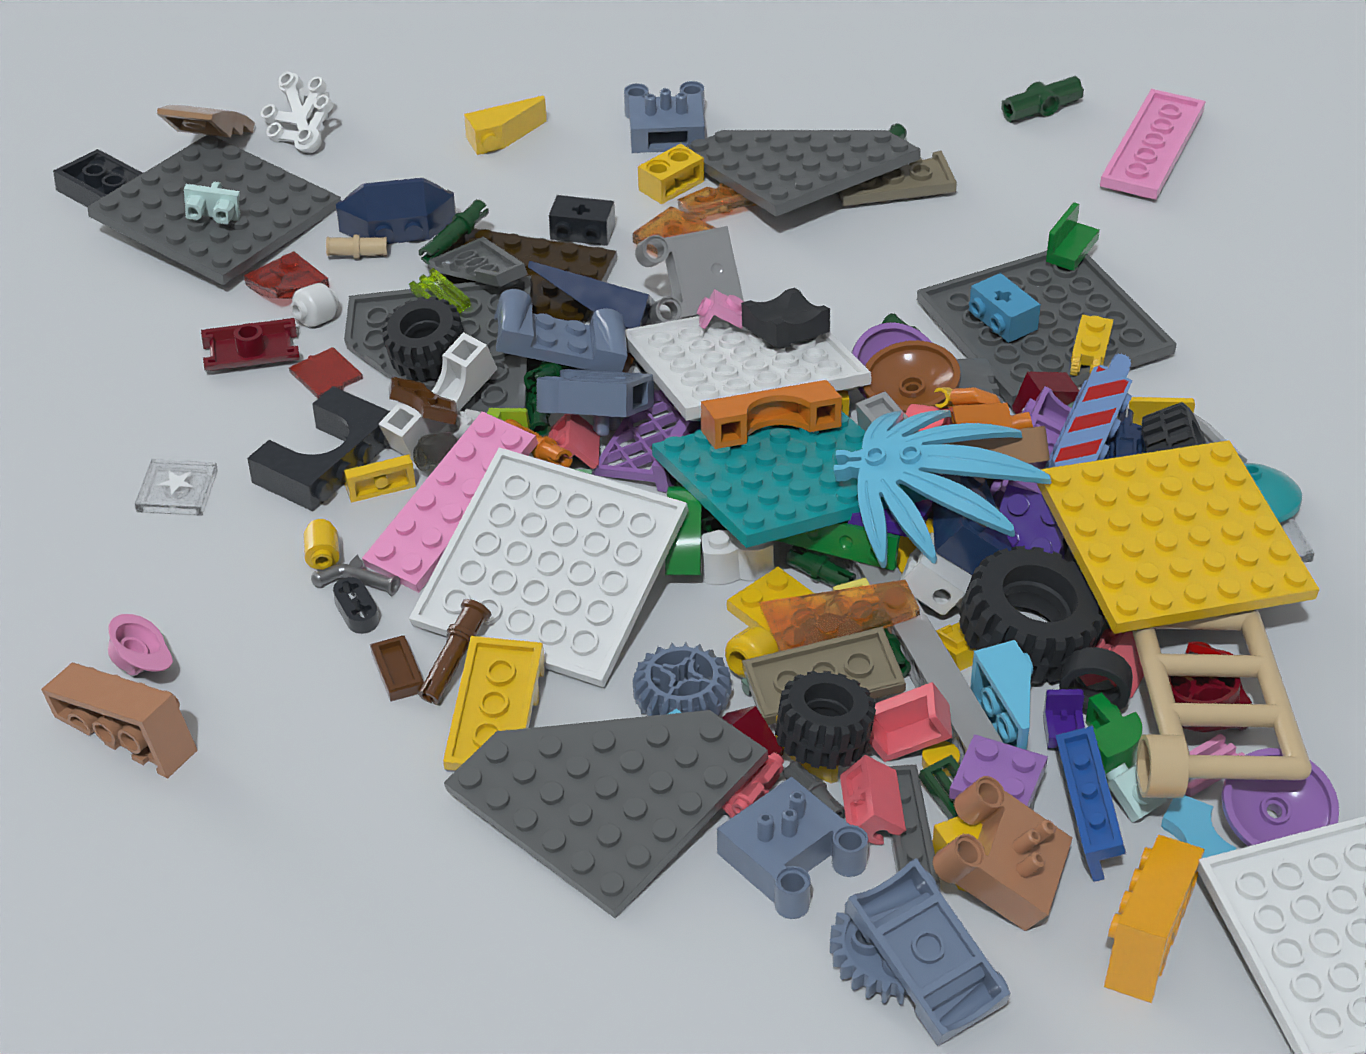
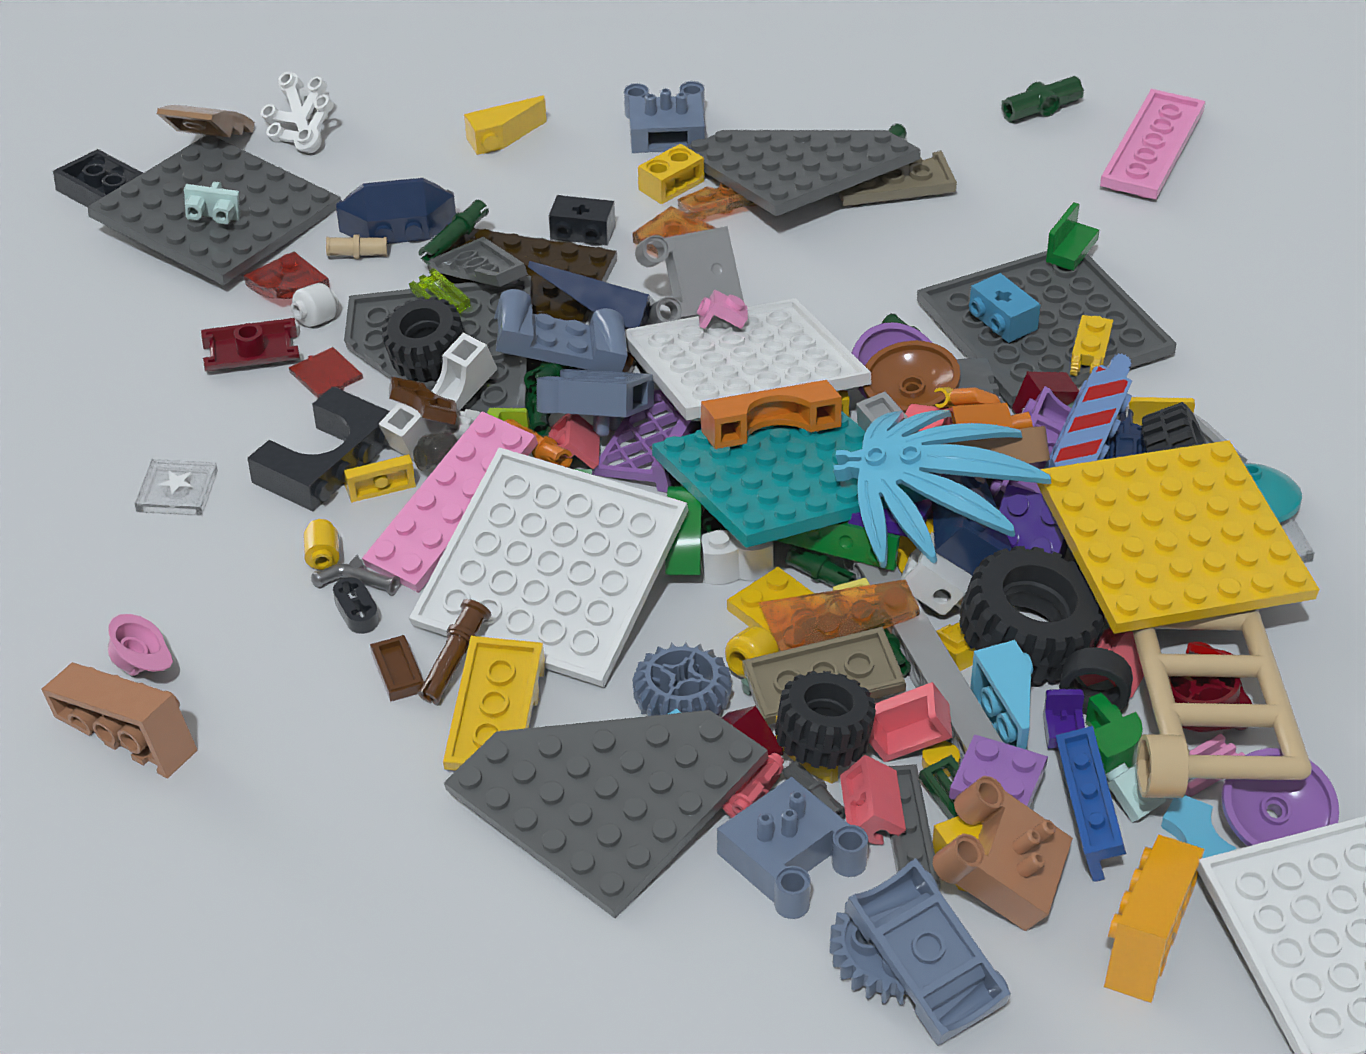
(785, 319): black brick -> none

